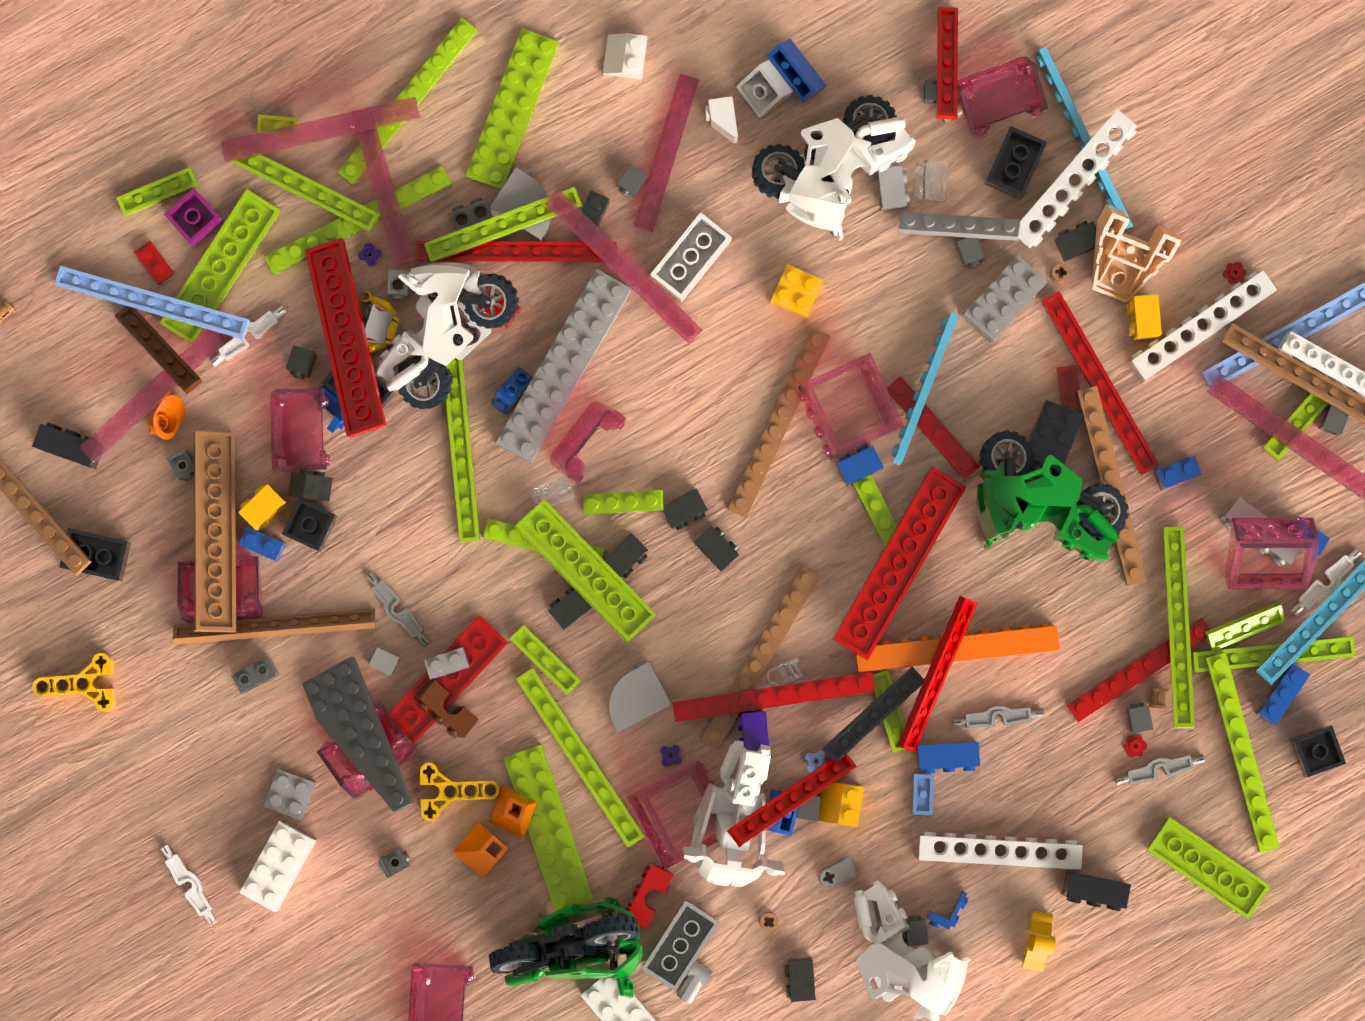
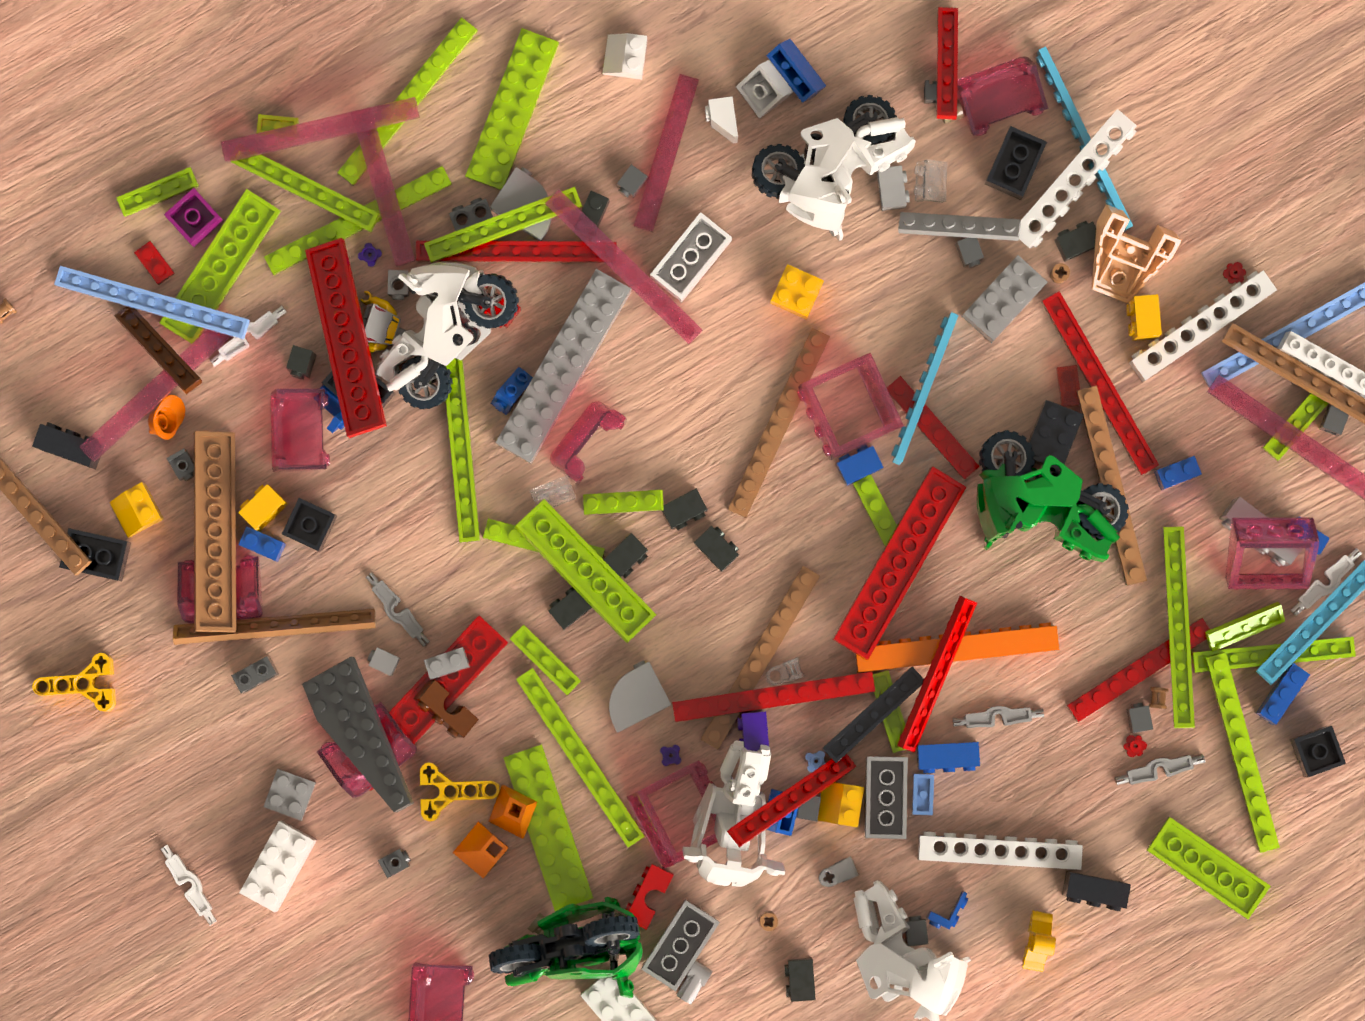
(136, 509): none -> yellow slope
(310, 486): pearl dark grey brick -> none
(886, 797): none -> light grey brick

